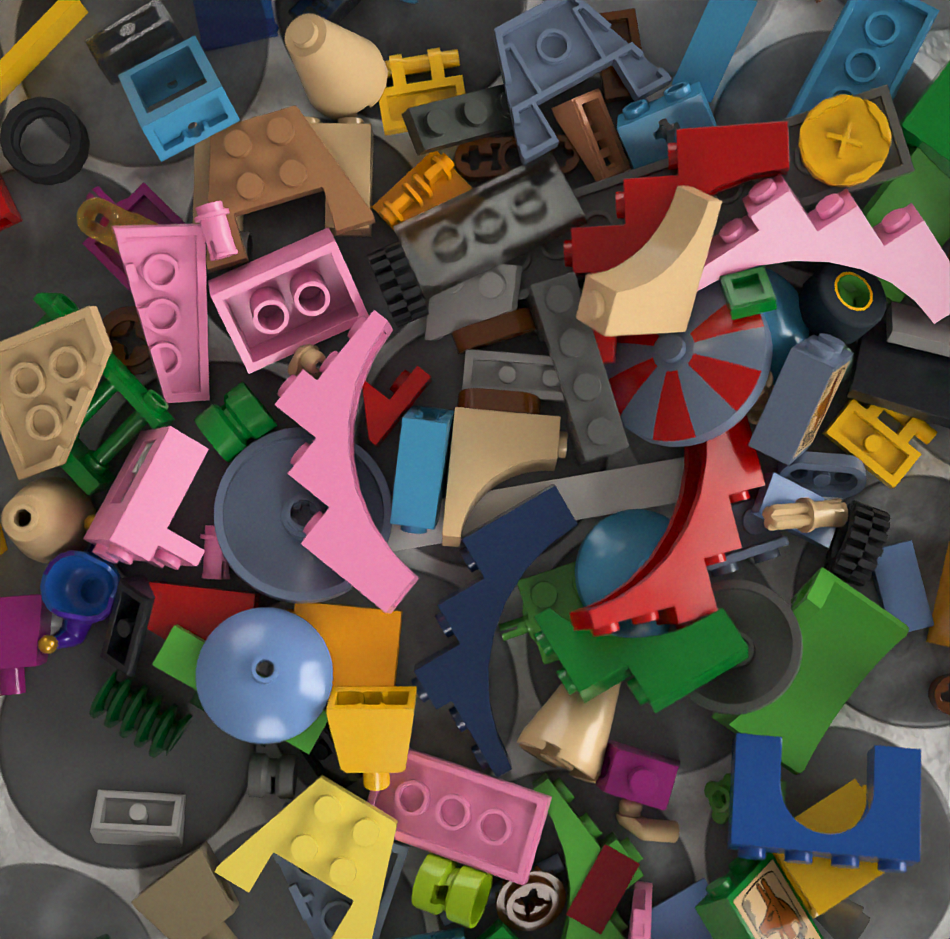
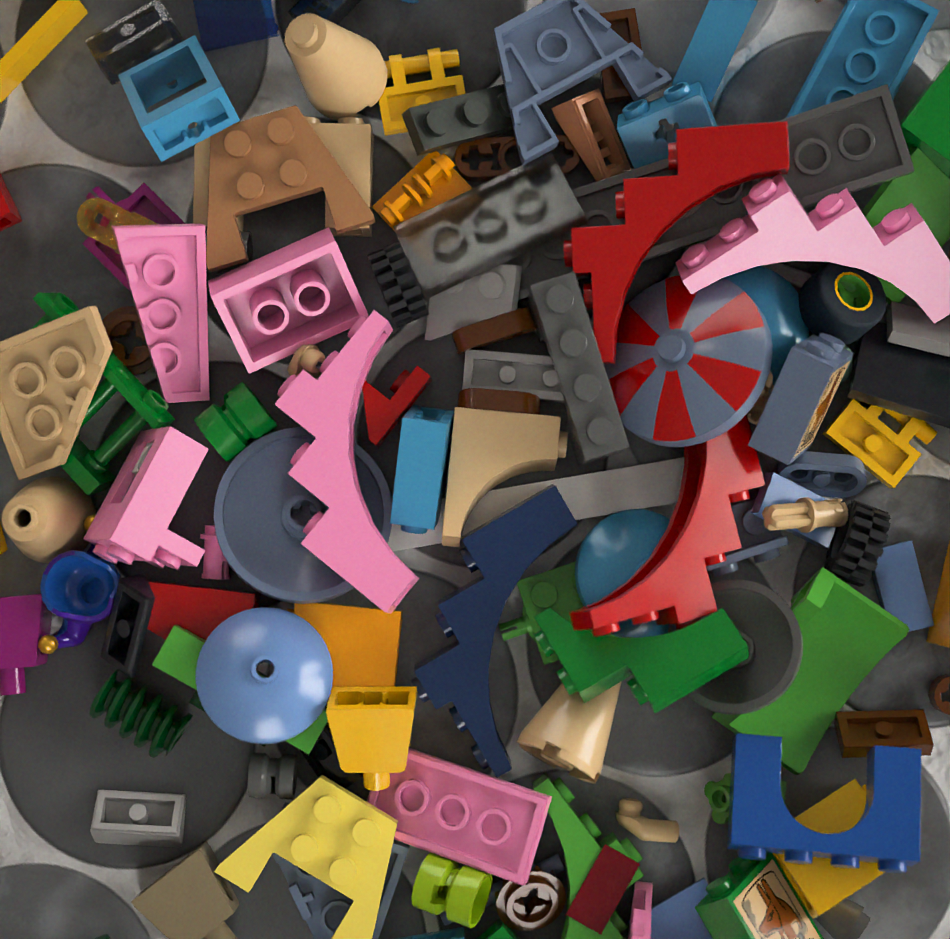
(24, 115): black tyre -> none
(216, 230): bright pink pin -> none
(638, 775): magenta torso -> none
(660, 282): tan arch -> none
(748, 293): green tile -> none
(844, 141): yellow tile -> none
(894, 728): none -> reddish brown plate

